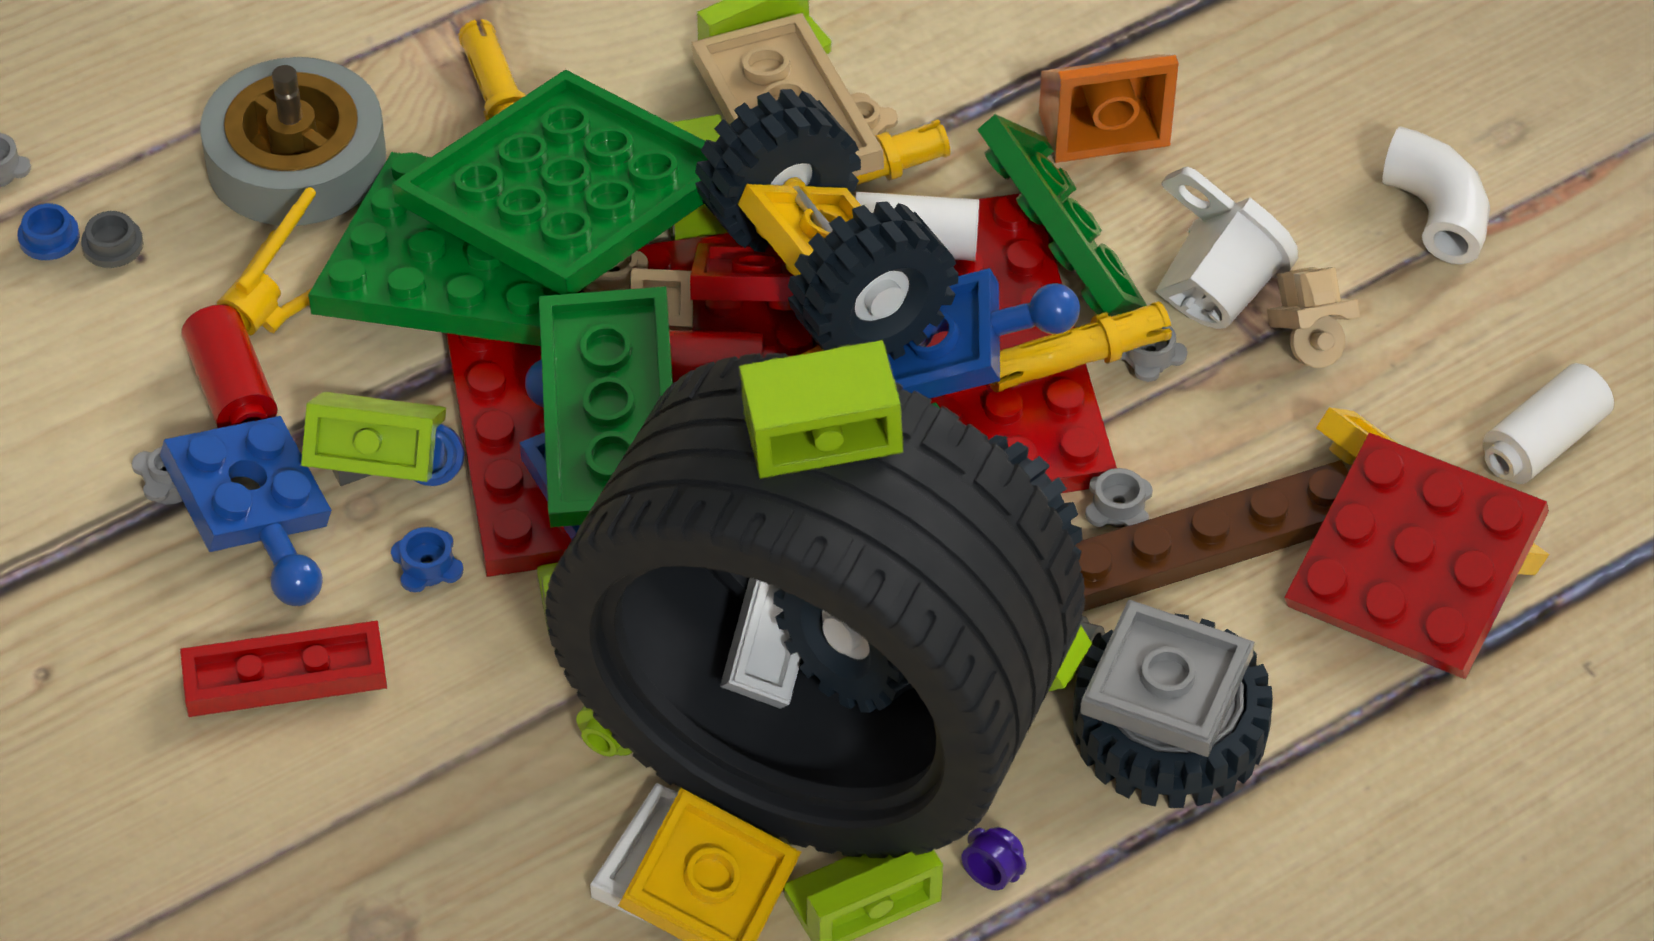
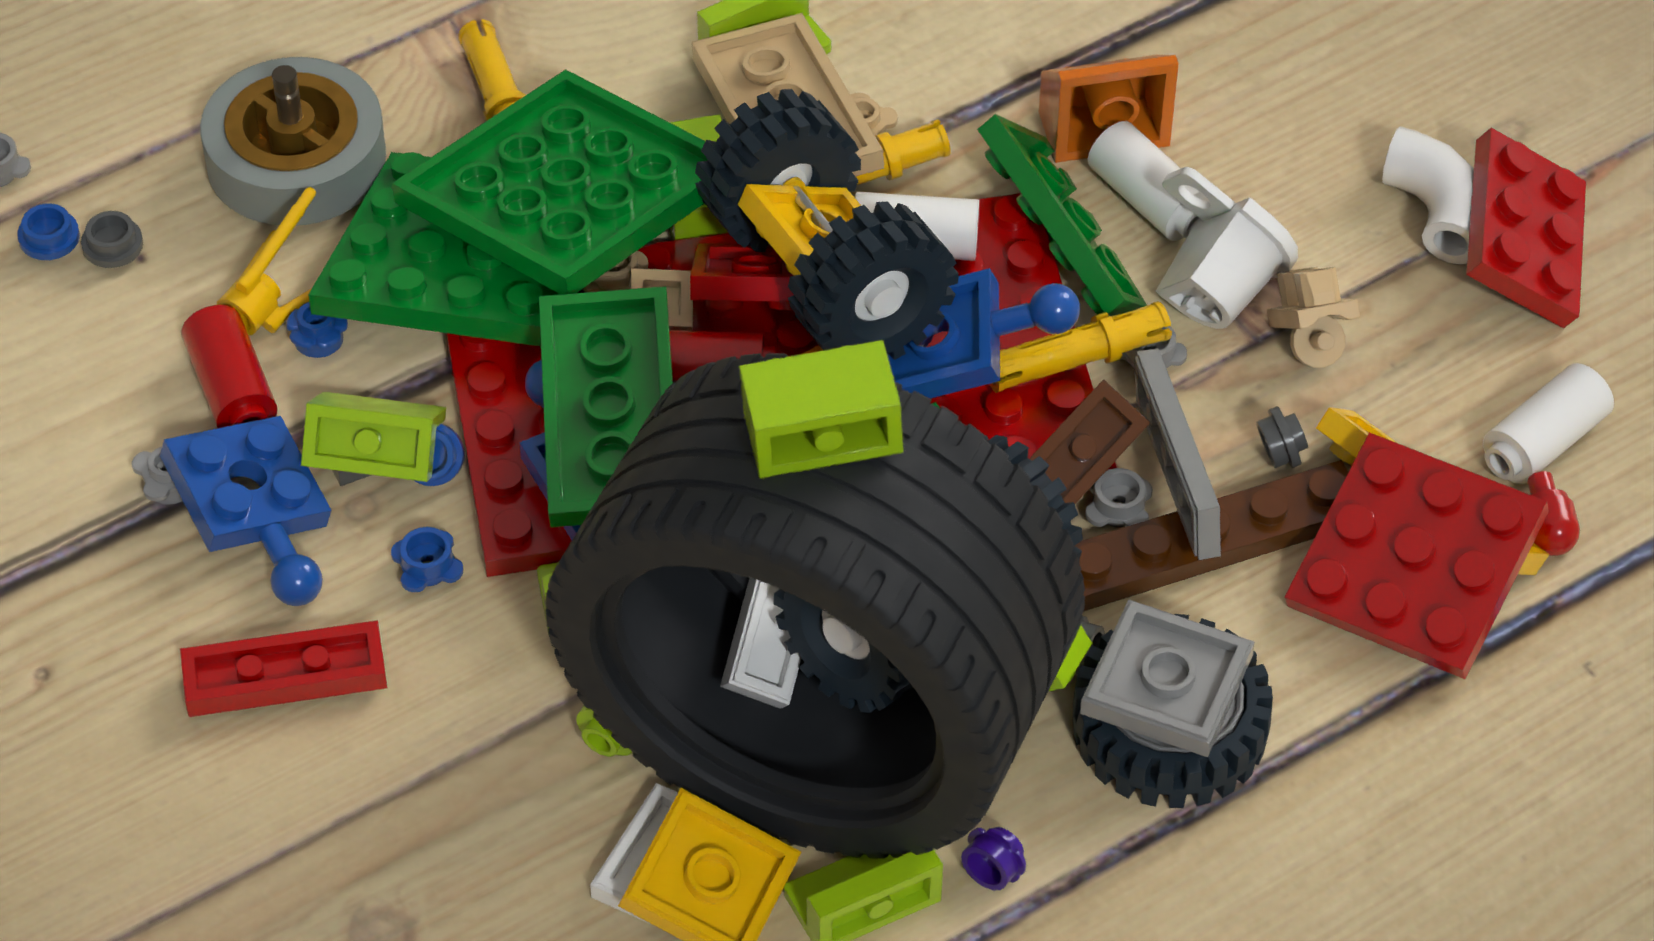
(315, 334): none -> blue plate
(1091, 440): none -> reddish brown plate
(1136, 172): none -> white brick
(1178, 455): none -> light grey tile
(1282, 438): none -> dark grey plate
(1526, 228): none -> red plate
(1561, 526): none -> red cylinder

